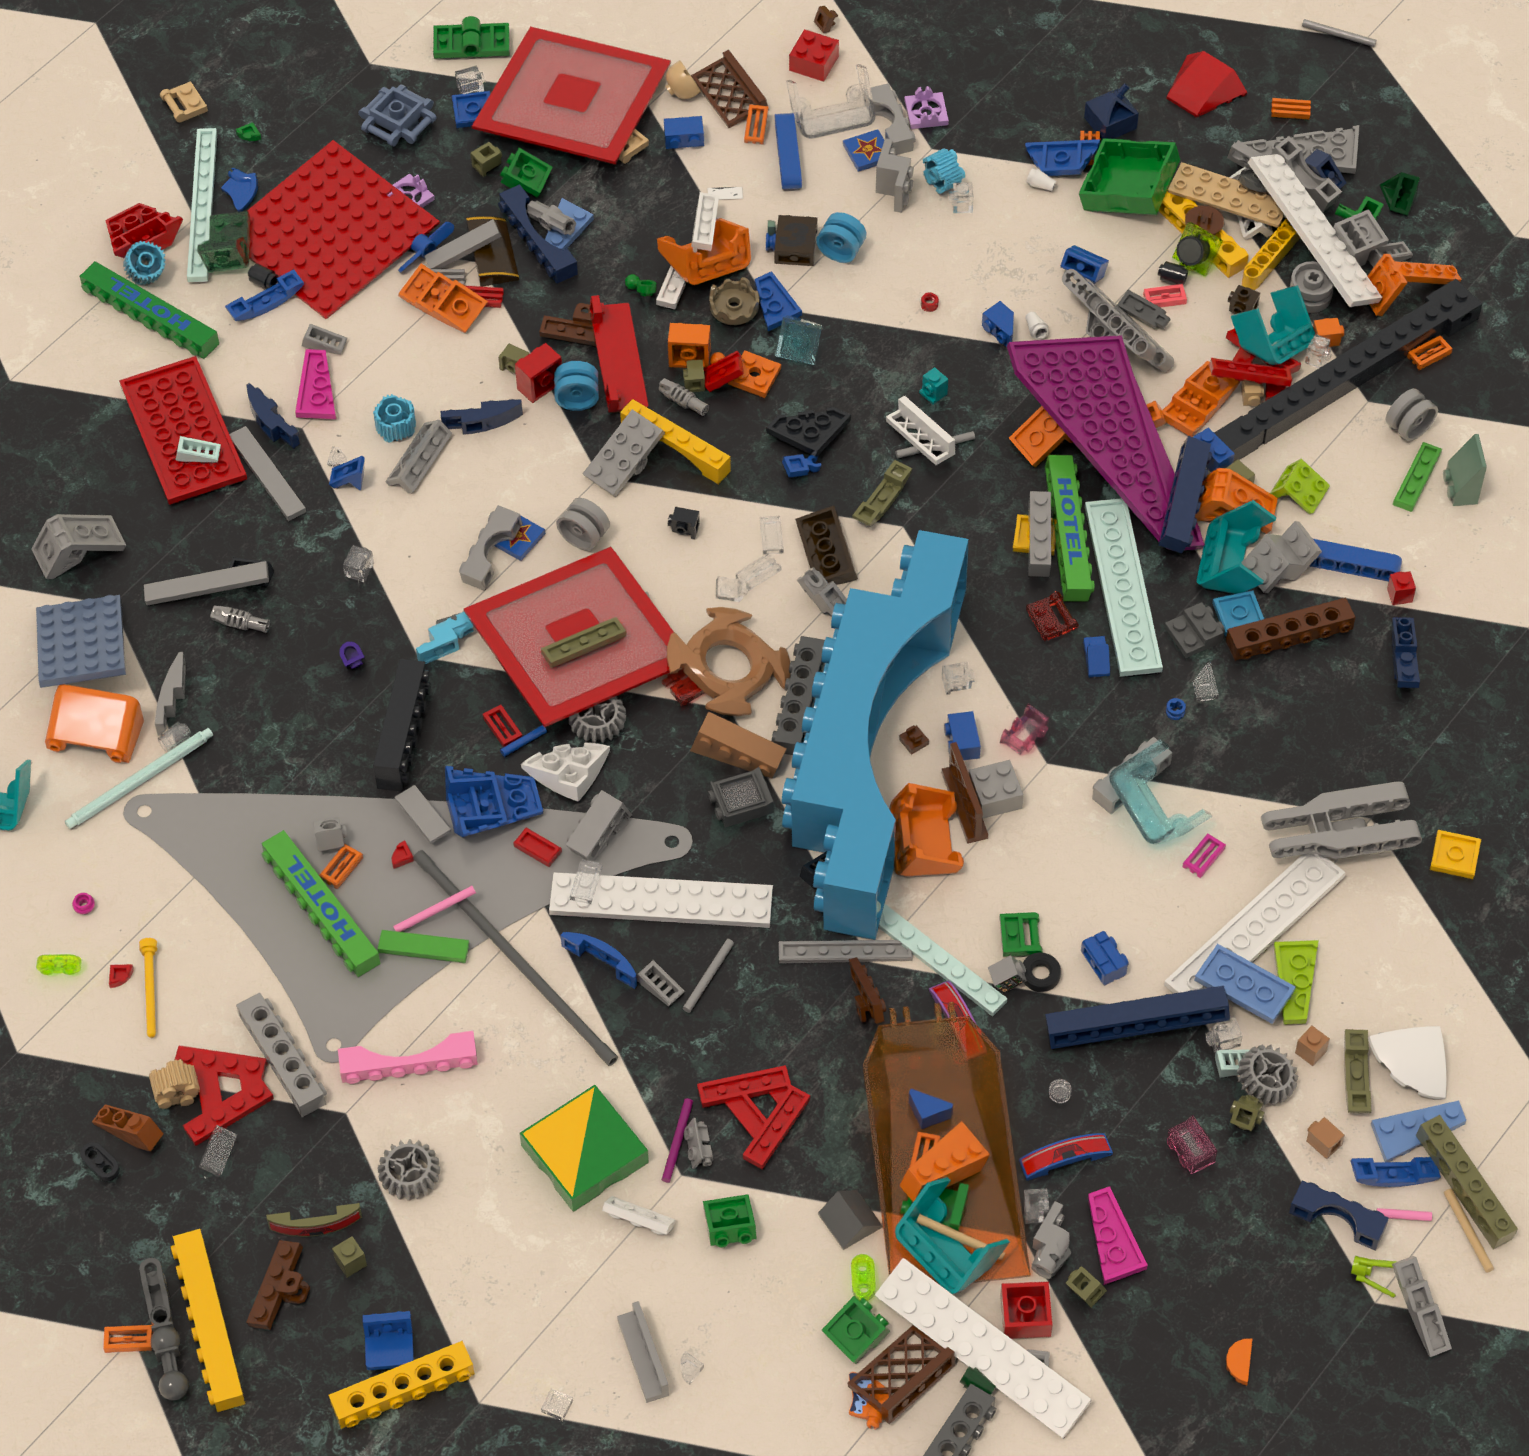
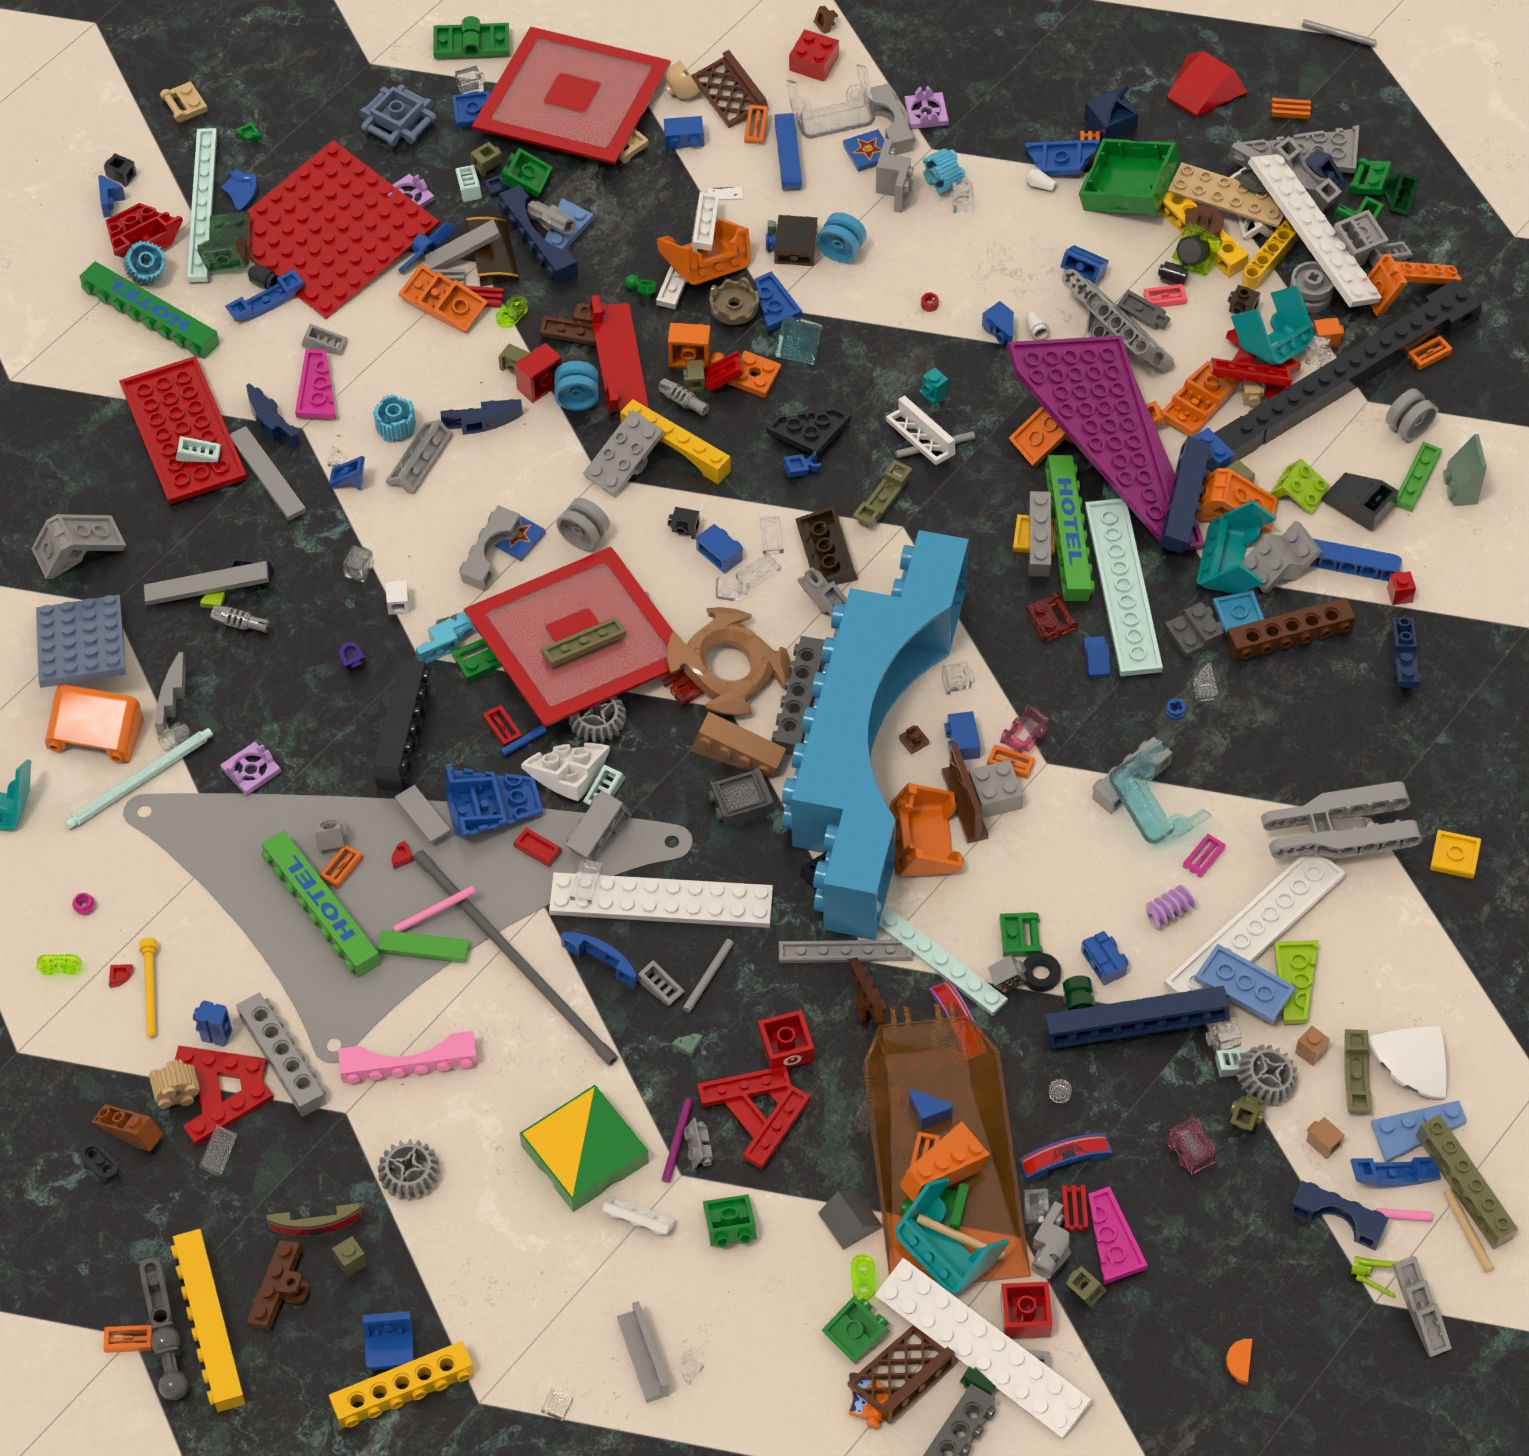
(109, 194): none -> blue slope
(120, 169): none -> black brick
(213, 599): none -> lime tile
(213, 1023): none -> blue brick
(245, 786): none -> lavender piece
(397, 597): none -> white brick
(468, 184): none -> light aqua slope
(475, 665): none -> green plate
(494, 186): none -> dark blue tile
(514, 308): none -> clear neon green plate
(602, 778): none -> light aqua slope
(687, 1044): none -> sand green tile
(719, 548): none -> blue piece
(786, 1040): none -> red brick
(1020, 769): none -> orange tile
(1073, 1190): none -> red tile
(1078, 992): none -> dark green wheel
(1168, 905): none -> lavender piece
(1362, 499): none -> black slope
(1375, 180): none -> green plate

